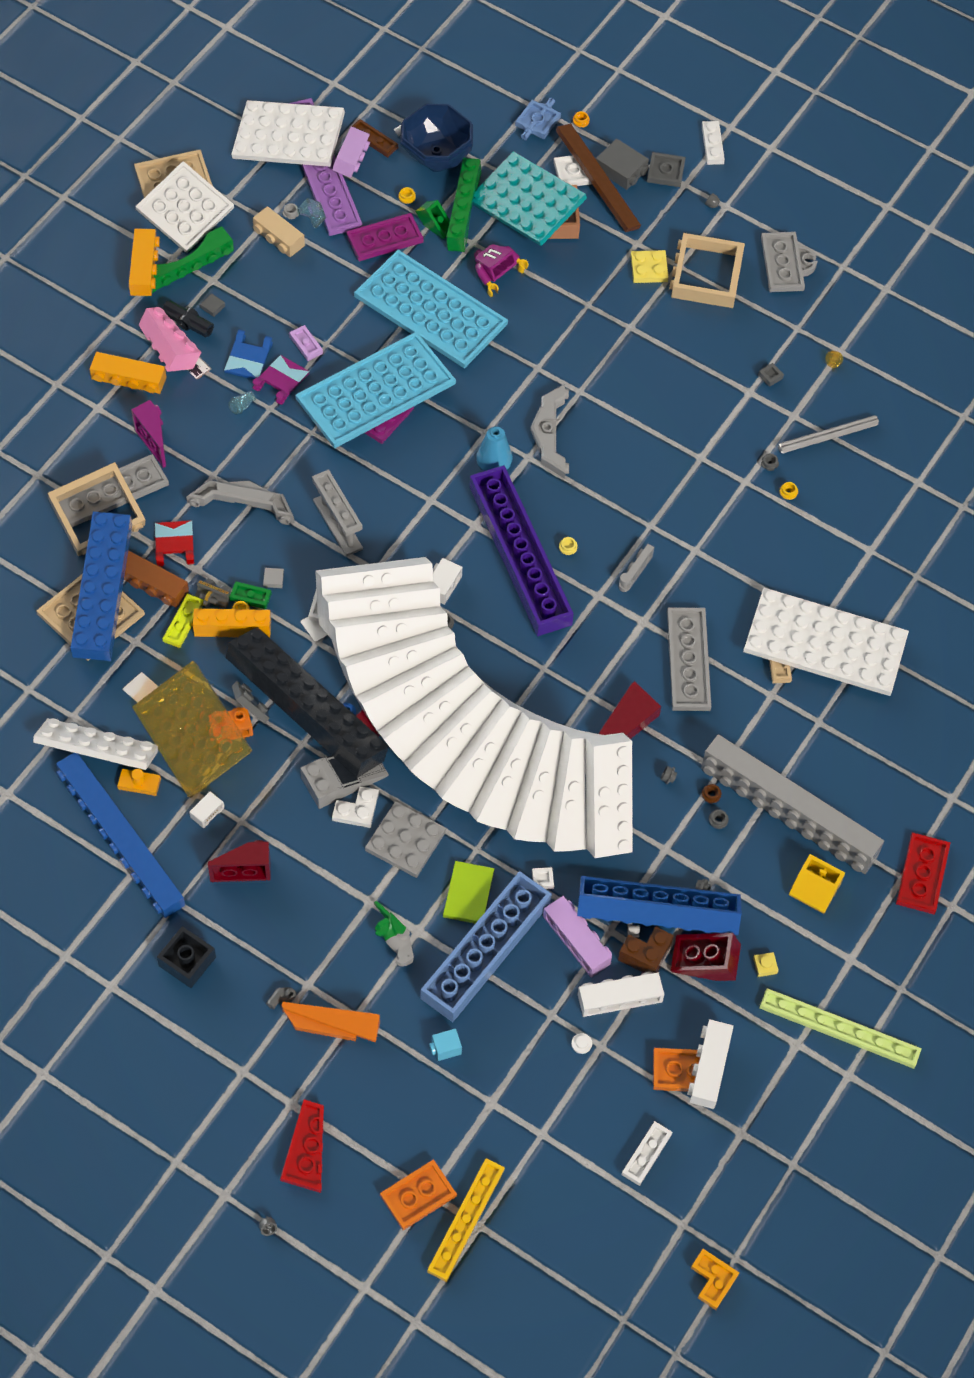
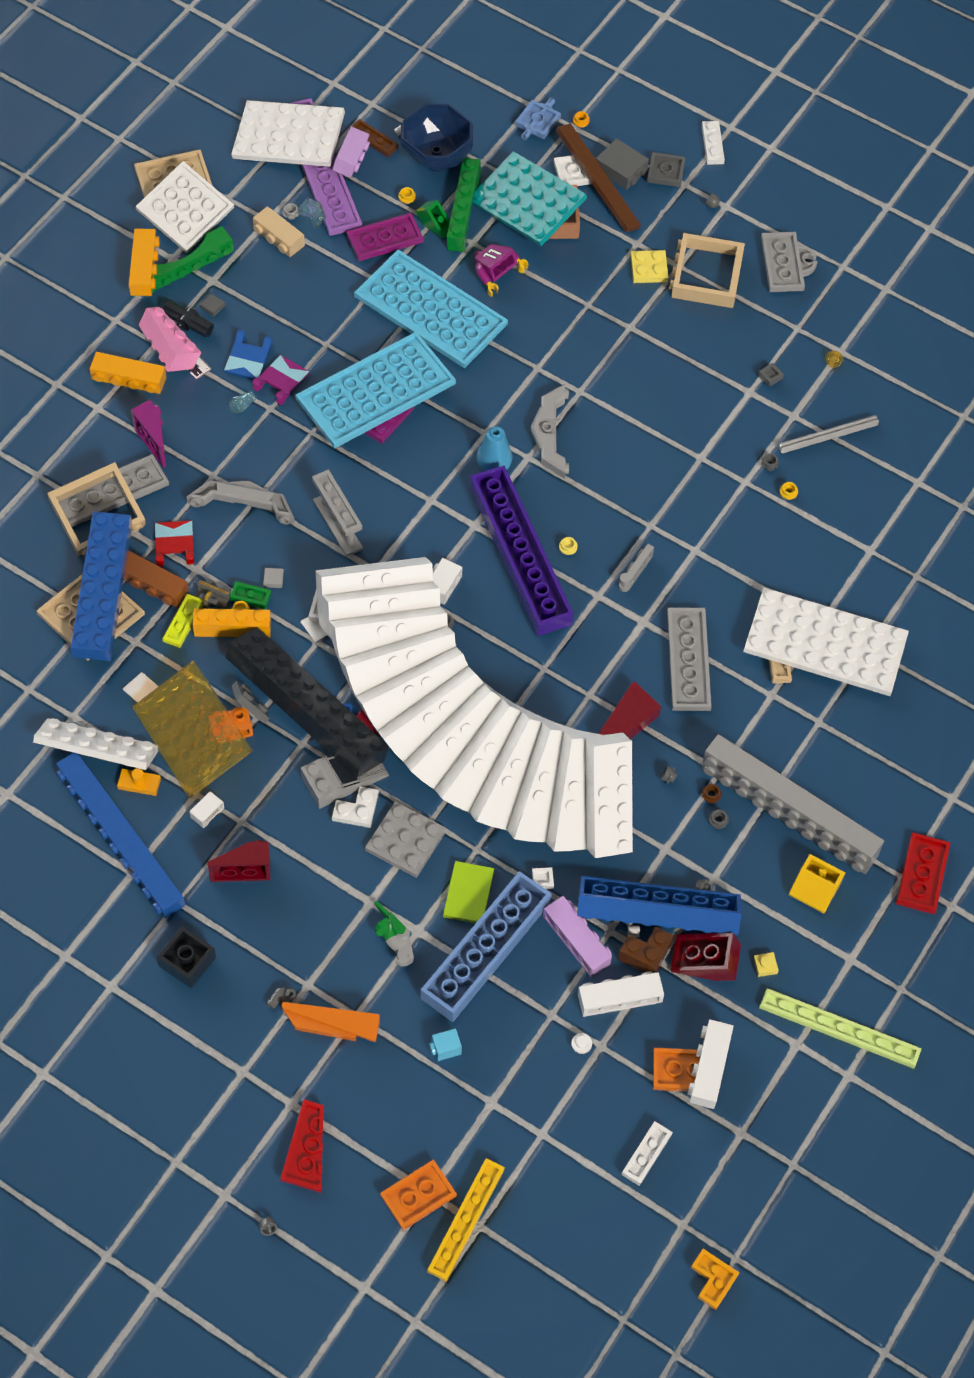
(306, 343): lavender plate -> none

